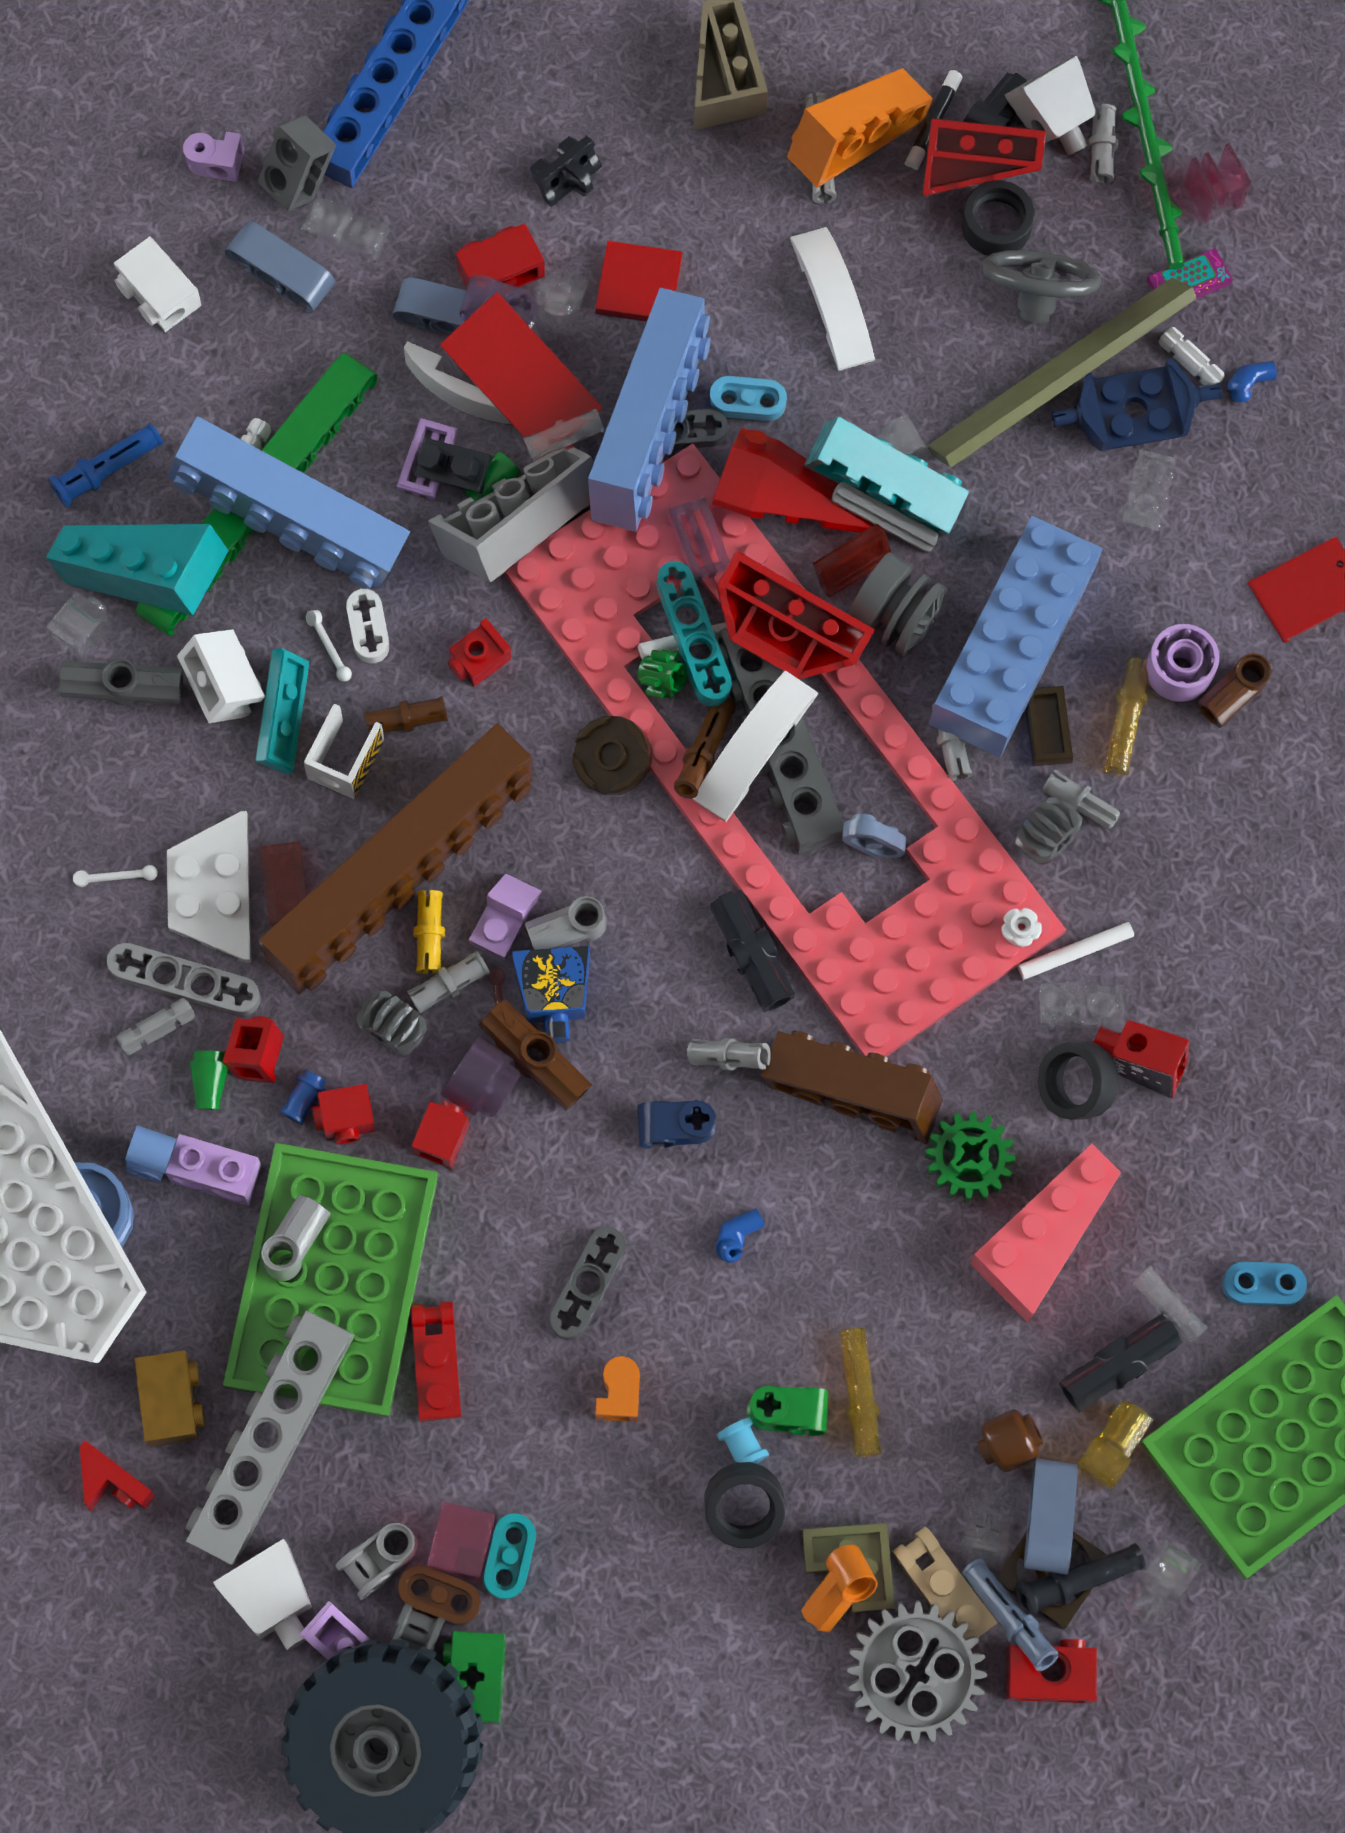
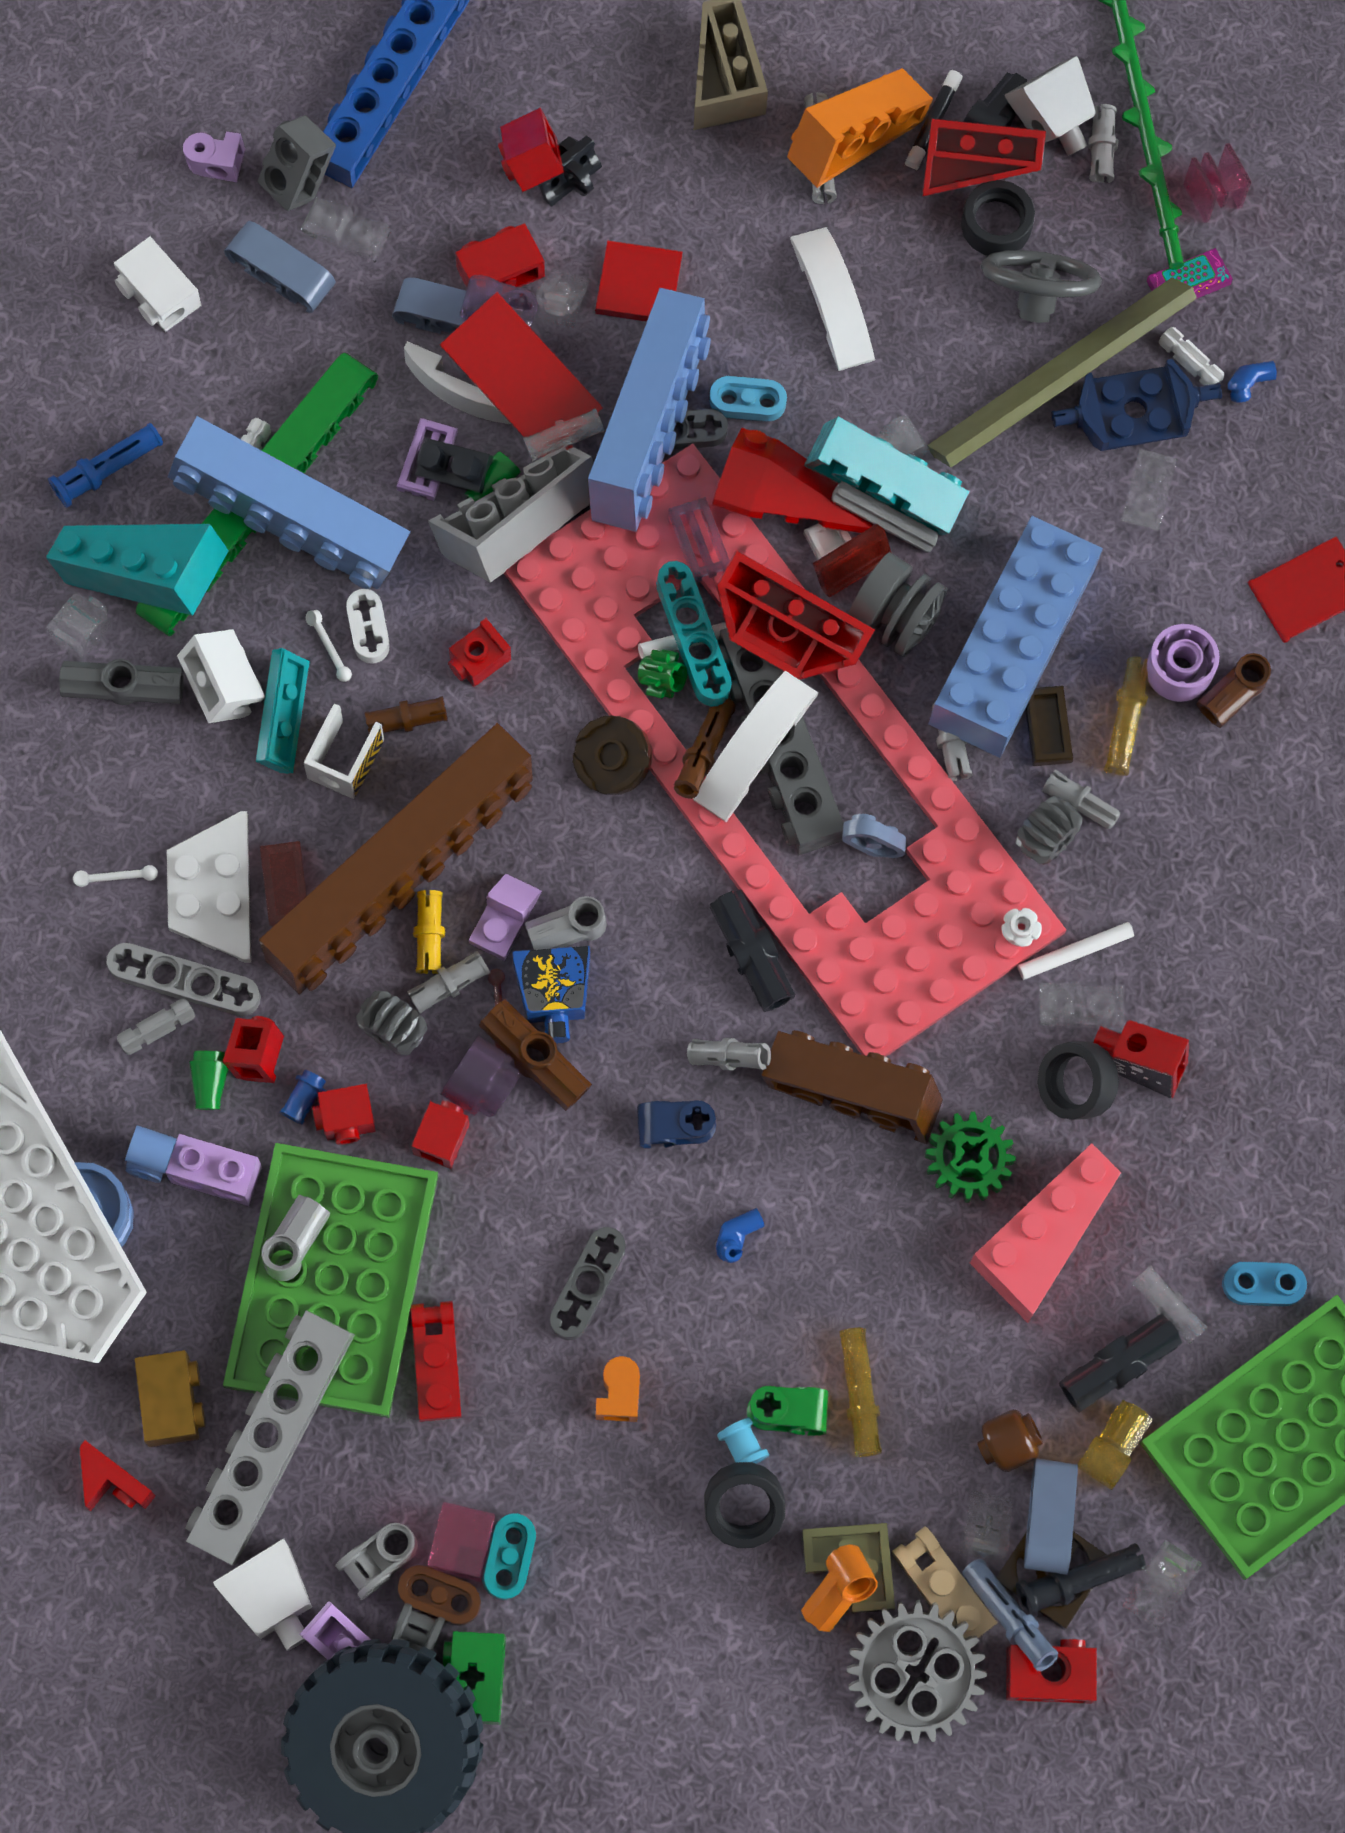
(530, 150): none -> red brick
(825, 540): none -> white tile

